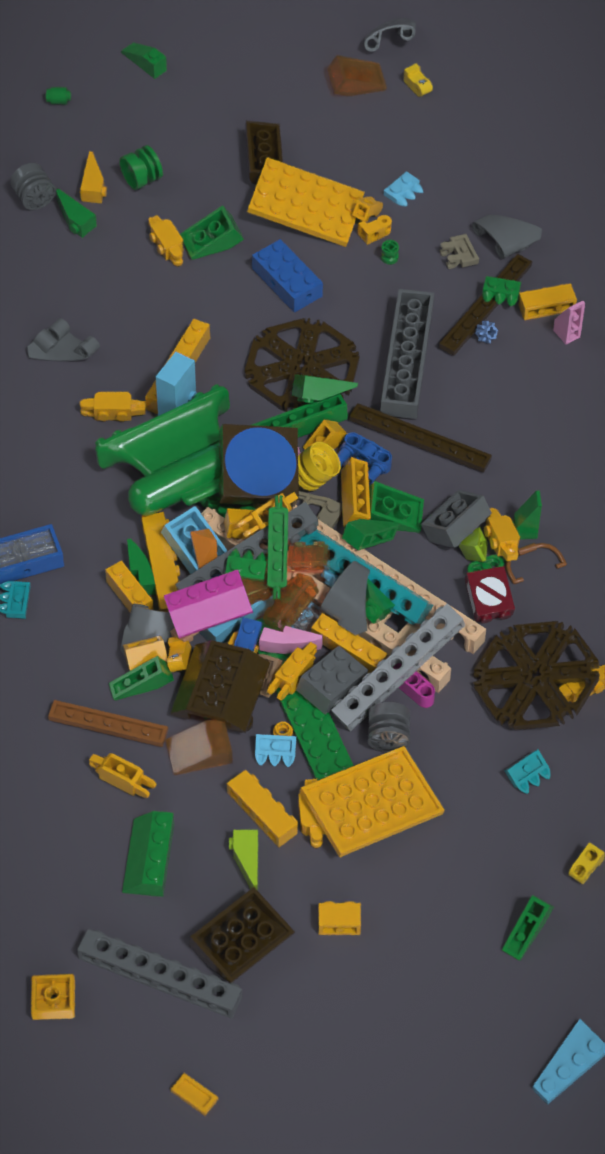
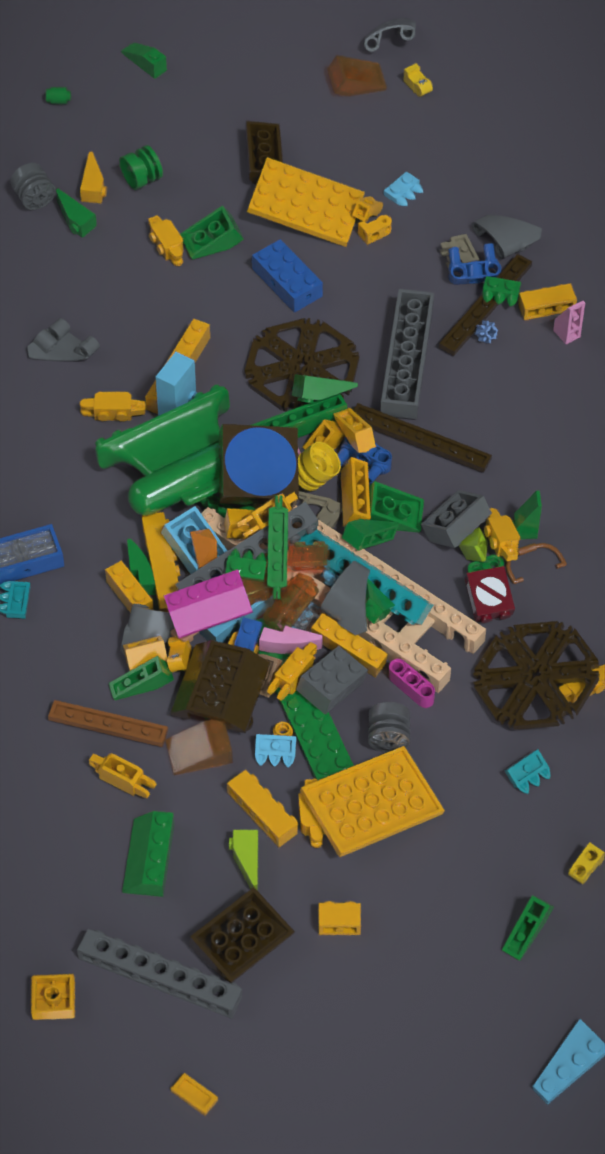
(356, 430): none -> light orange slope
(390, 252): green wheel -> none
(396, 677): light grey brick -> none
(474, 271): none -> blue piece

